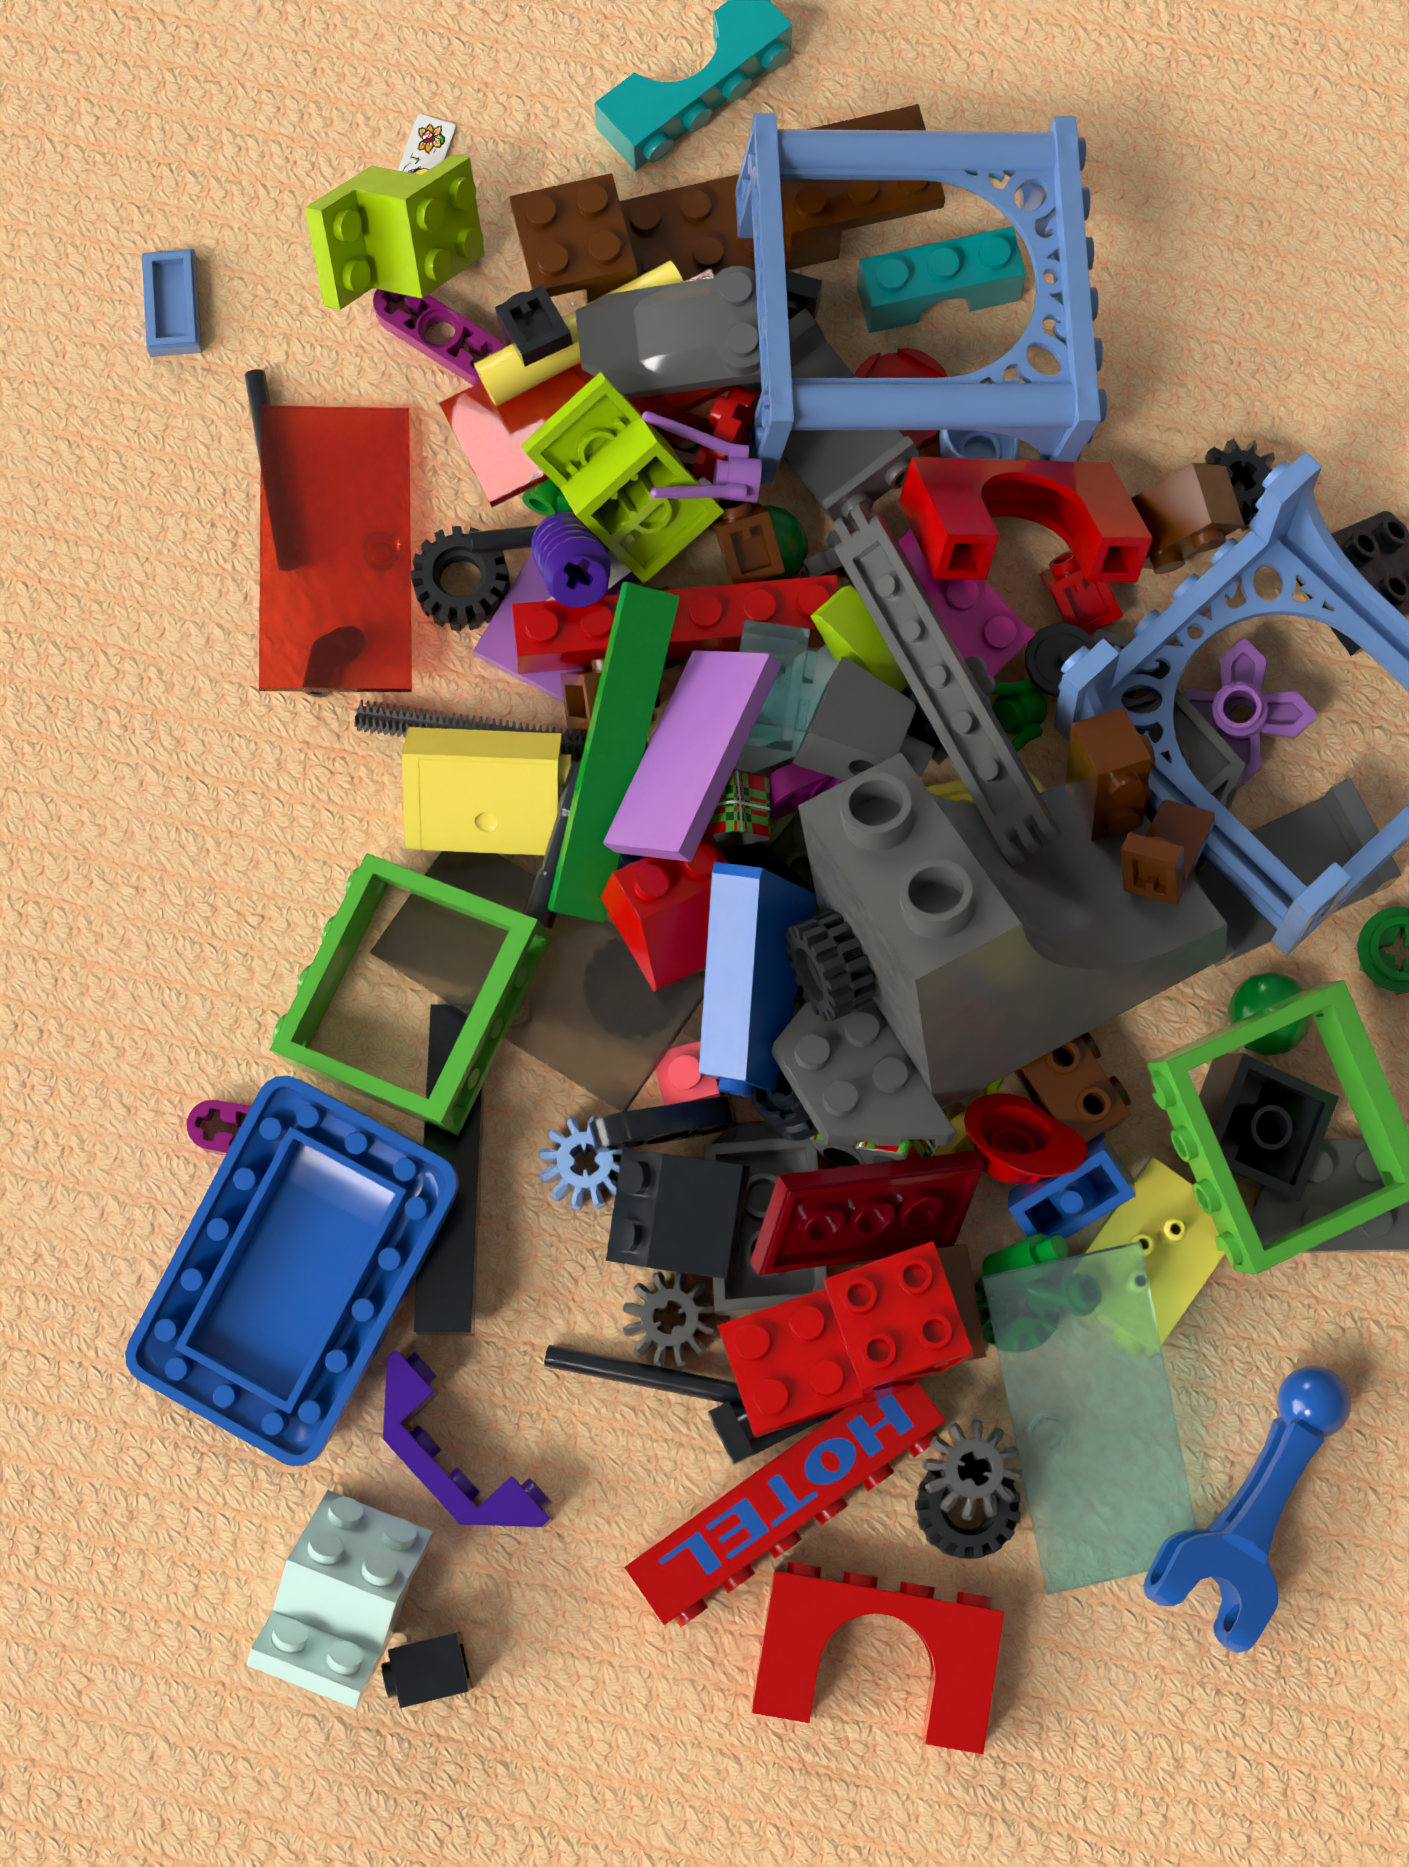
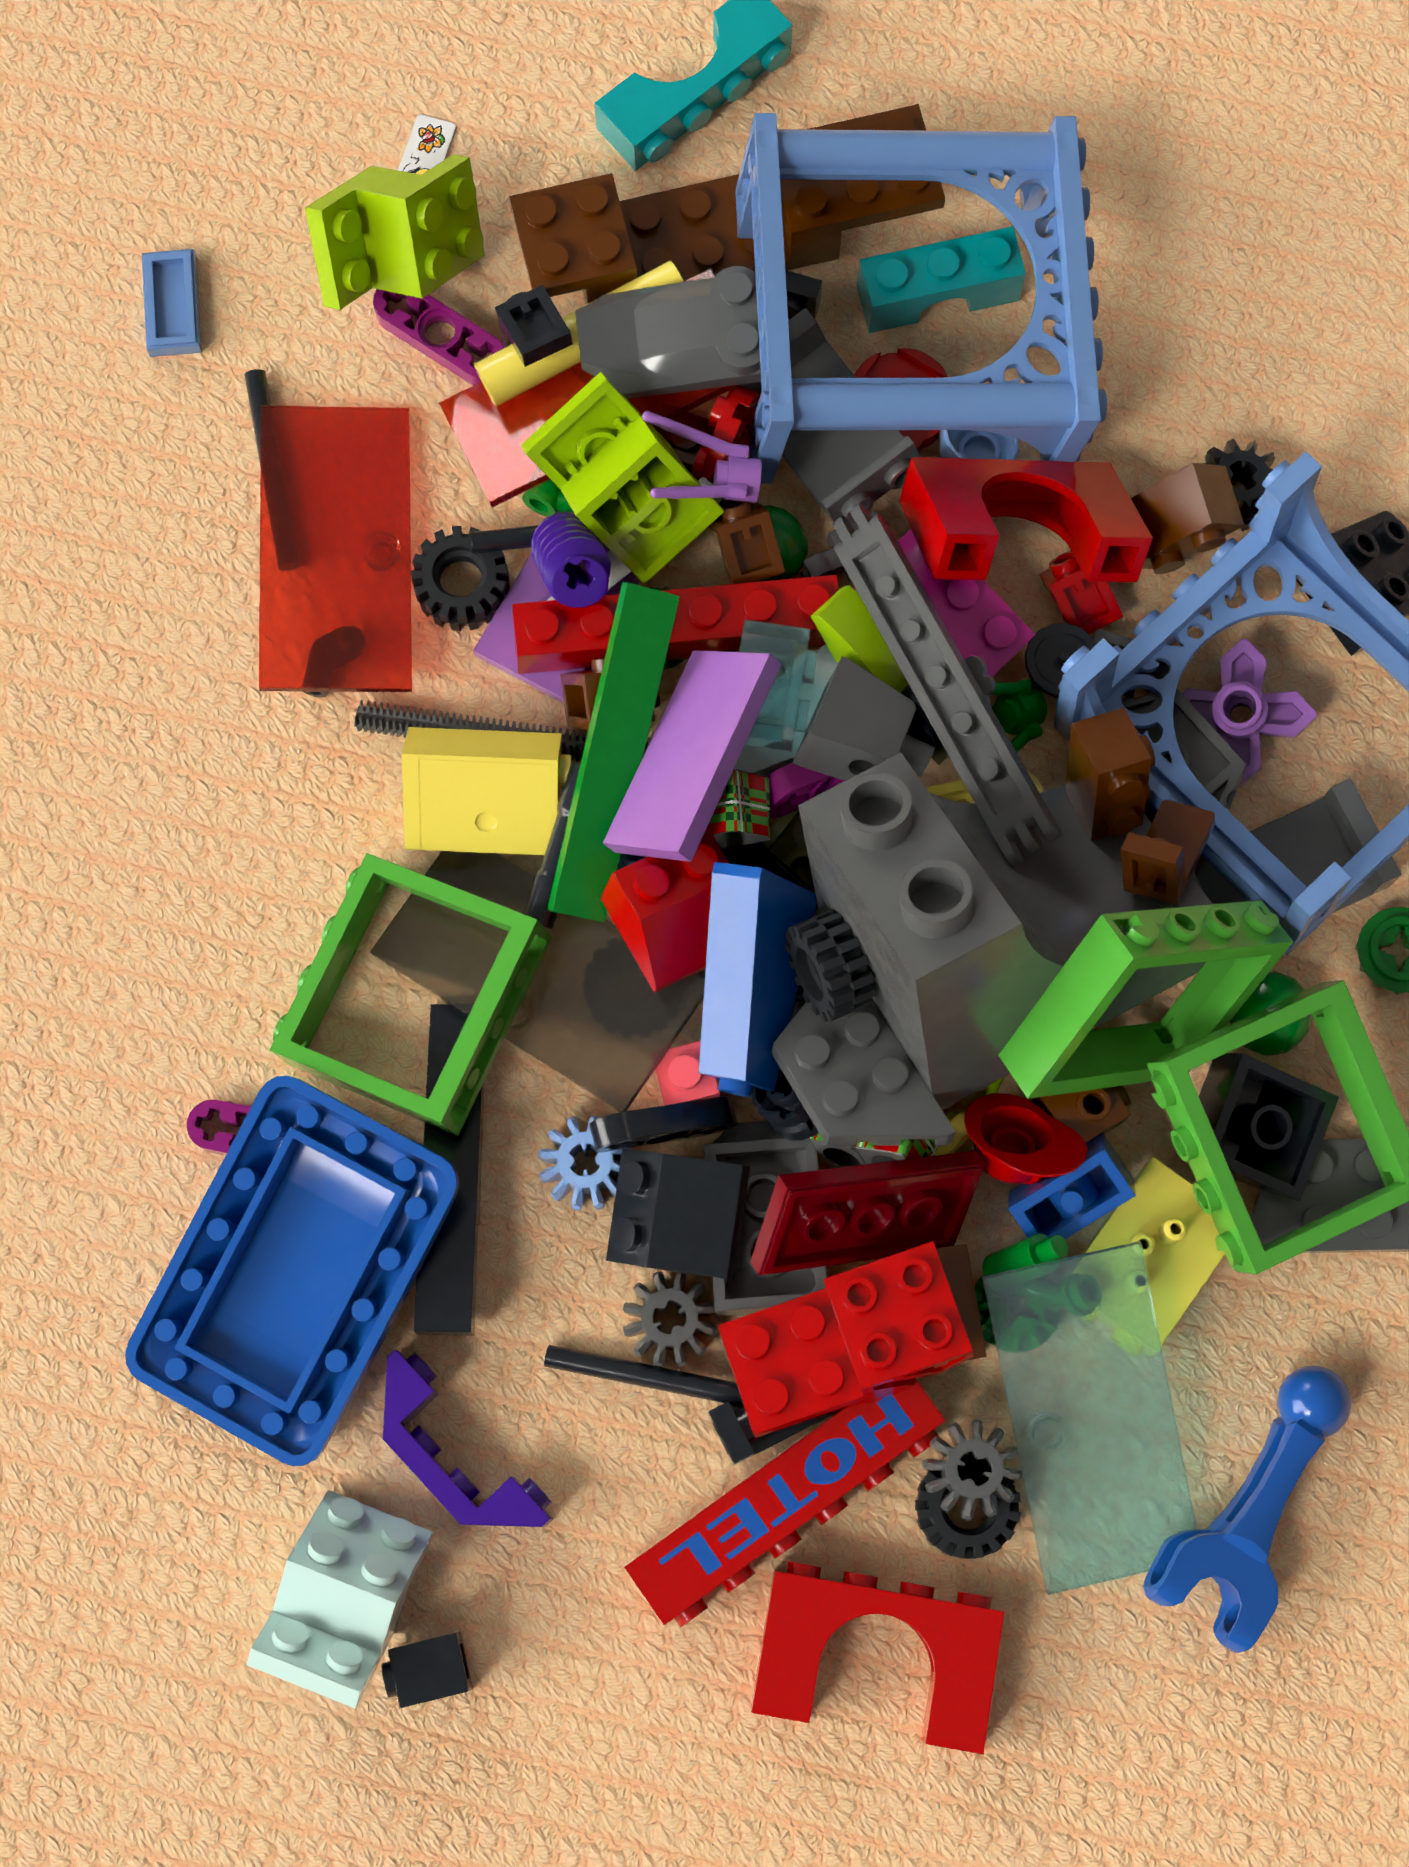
(1055, 1043): none -> bright green window

